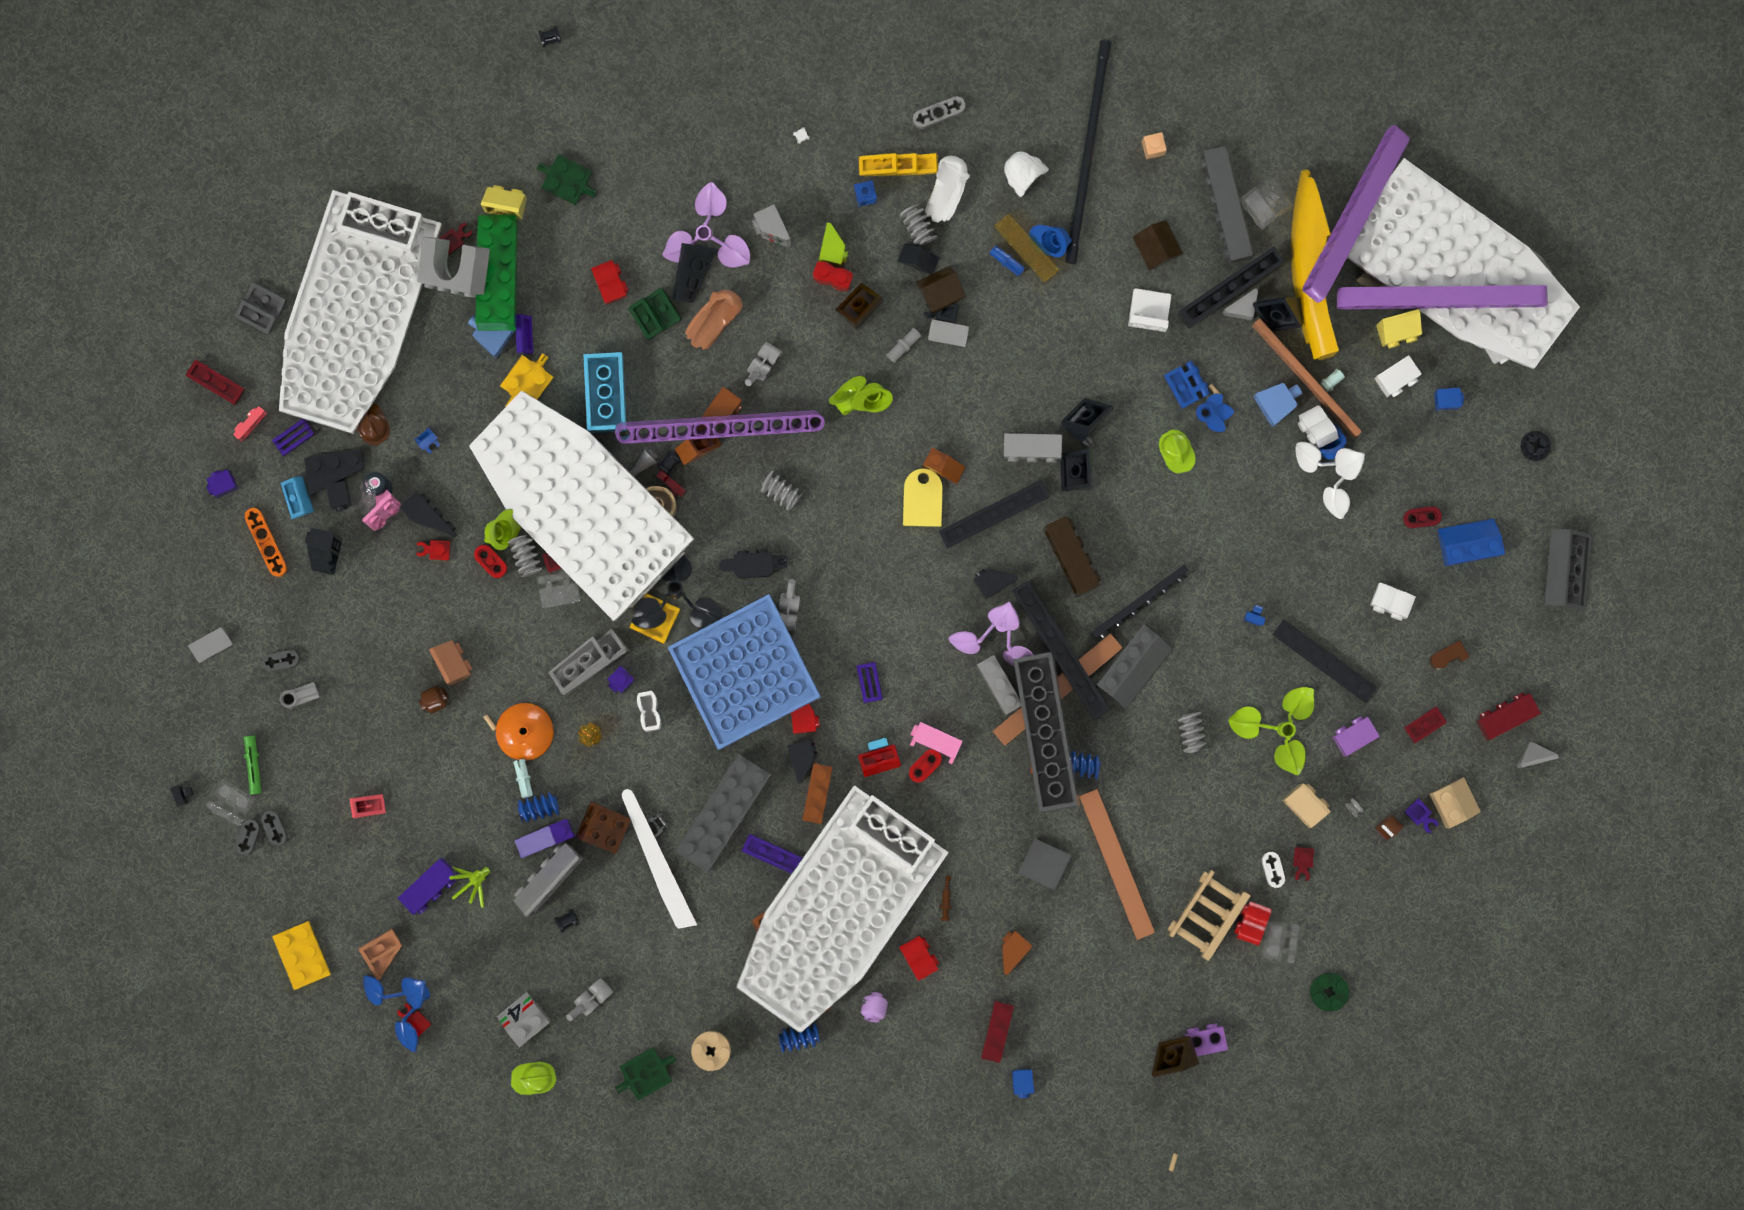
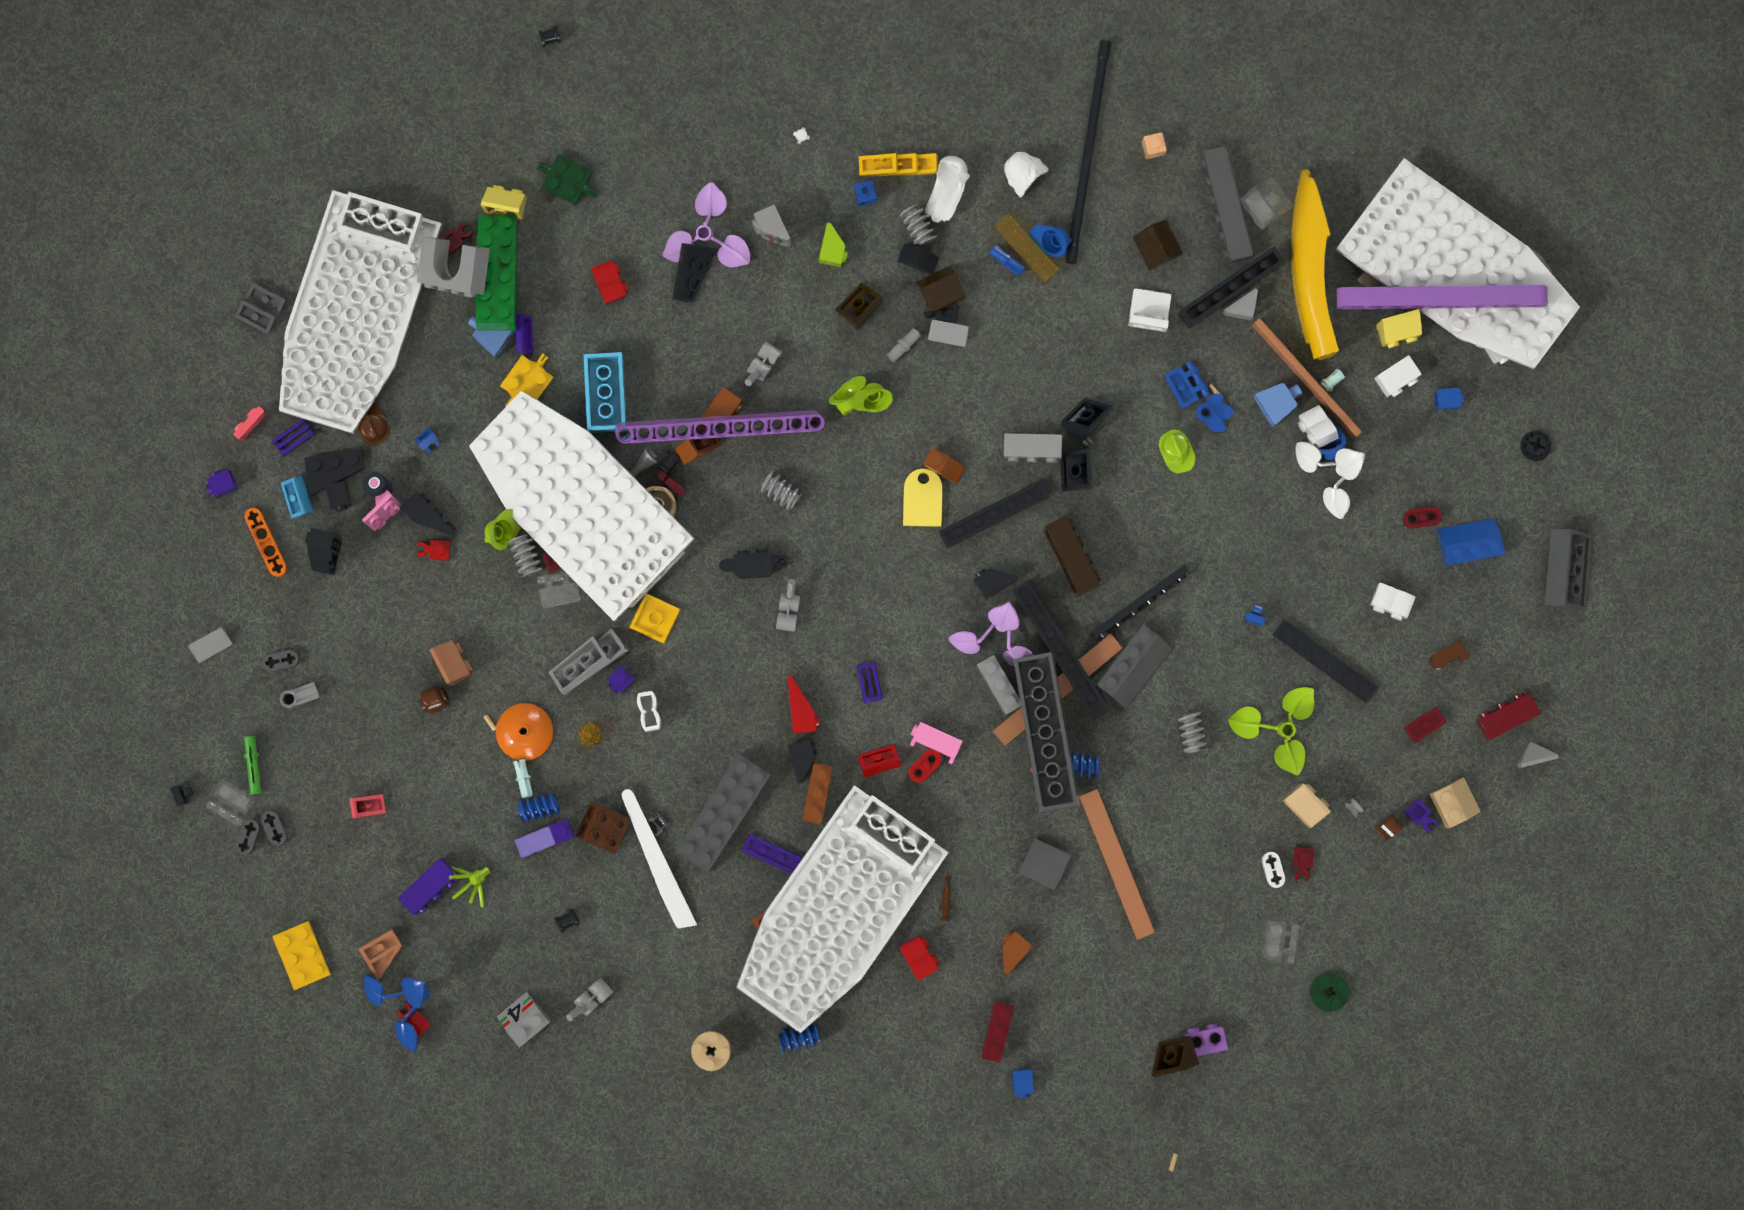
(215, 382): dark red plate -> none
(367, 501): clear tile -> none
(490, 562): red plate -> none
(533, 1078): lime piece -> none
(549, 878): light grey slope -> none
(645, 1074): dark green plate -> none
(650, 615): black plant -> none
(655, 313): dark green slope -> none
(713, 318): nougat hair -> none
(744, 672): medium blue plate -> none
(836, 277): red brick -> none
(874, 1007): lavender head -> none
(877, 744): medium azure tile -> none
(923, 112): light grey beam -> none
(1227, 916): tan fence -> none
(1253, 923): red brick -> none
(1280, 313): black slope -> none
(1355, 214): medium lavender beam -> none
(1355, 736): medium lavender brick -> none

